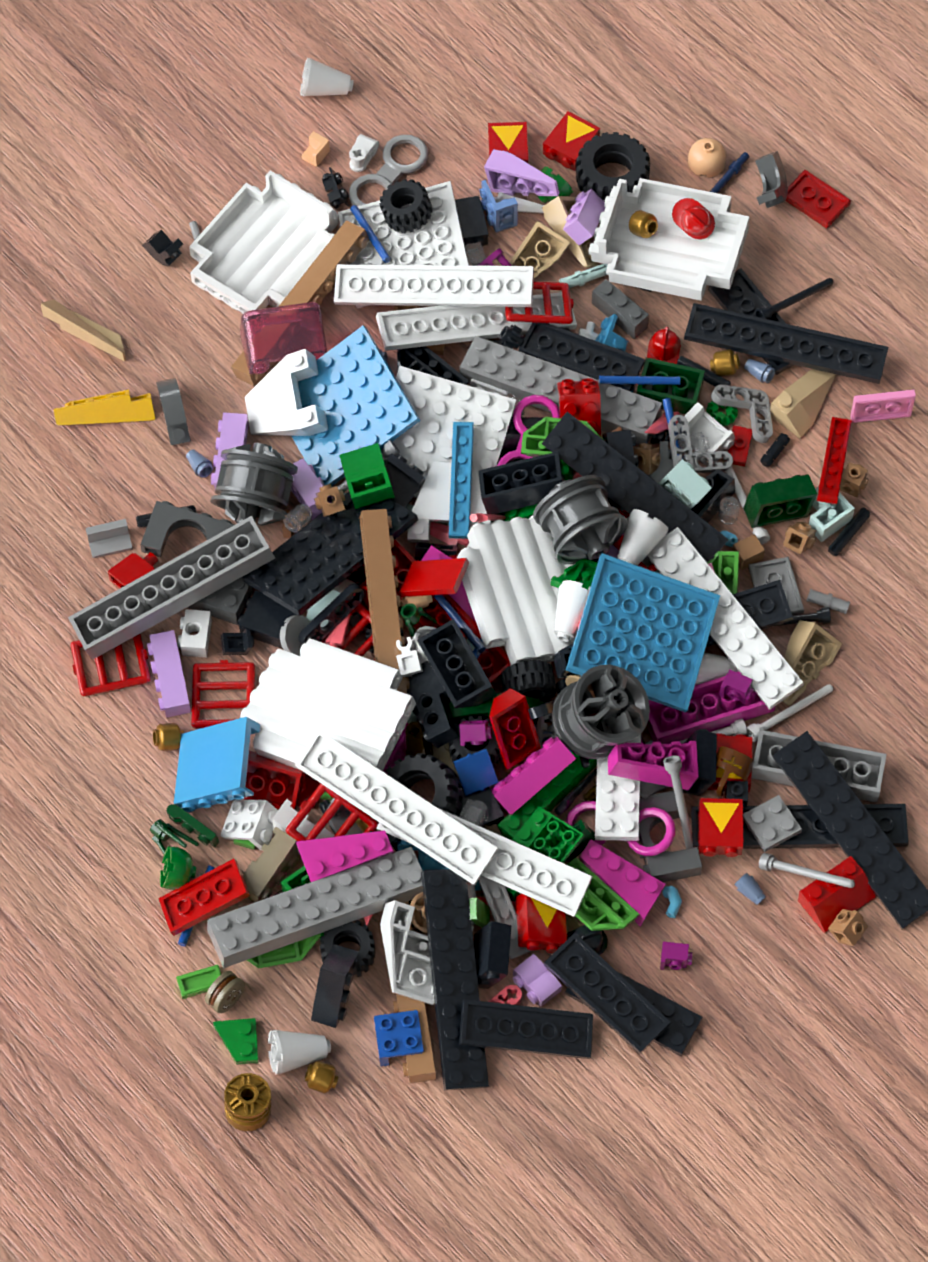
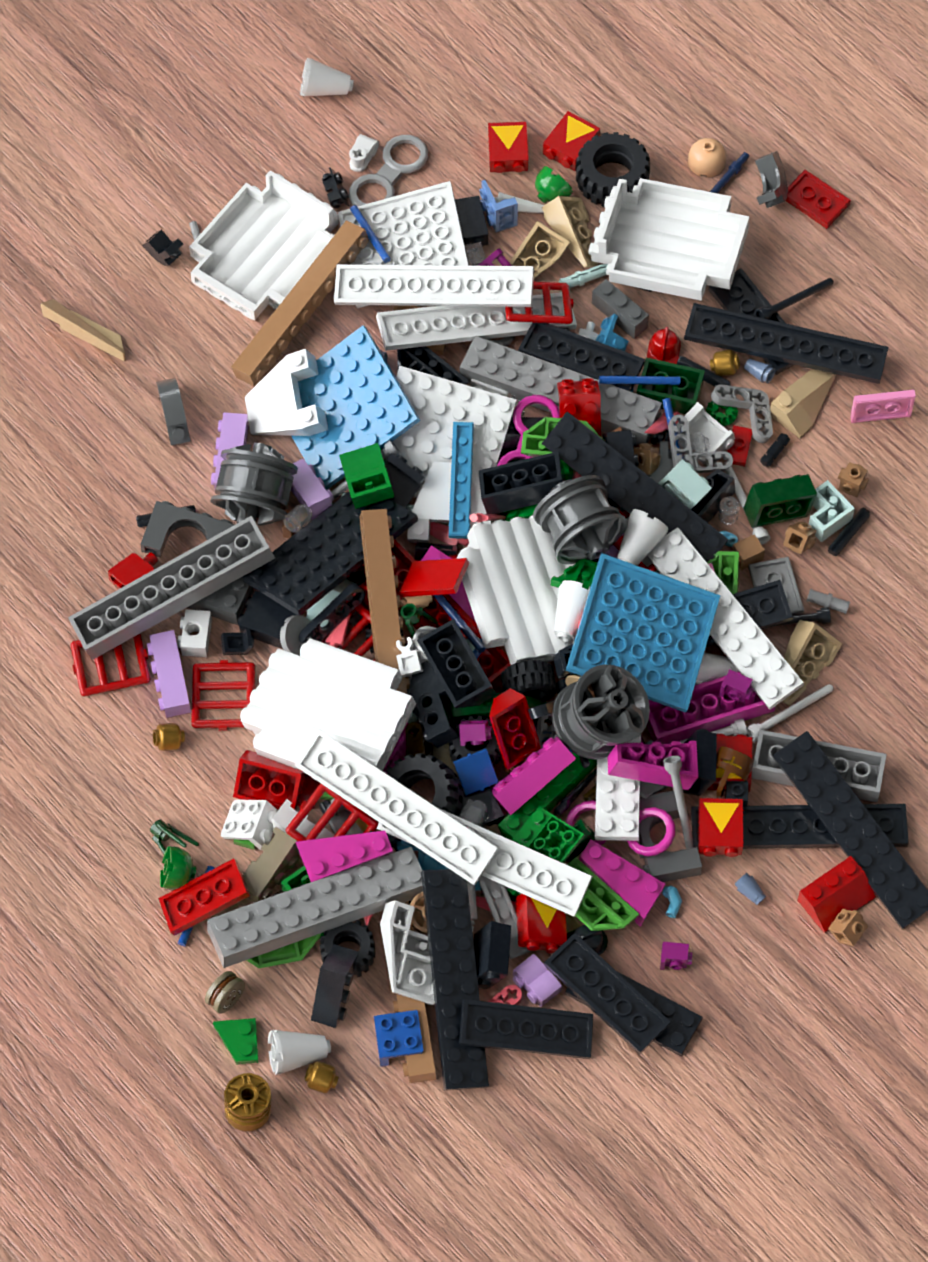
(106, 409): yellow wedge -> none
(109, 538): light grey panel -> none
(191, 825): dark green hinge -> none
(197, 981): bright green tile -> none
(199, 463): sand blue cone -> none
(214, 764): panel -> none
(279, 331): clear pink windscreen -> none
(317, 150): light nougat panel -> none
(337, 498): medium nougat brick -> none
(402, 194): black tyre -> none
(479, 912): bright green tile -> none
(511, 336): black gear -> none
(512, 175): lavender wedge -> none
(584, 216): lavender brick -> none
(643, 224): pearl gold head -> none
(693, 218): red piece -> none
(769, 862): light grey piece -> none
(771, 823): light grey plate -> none
(834, 460): red tile -> none

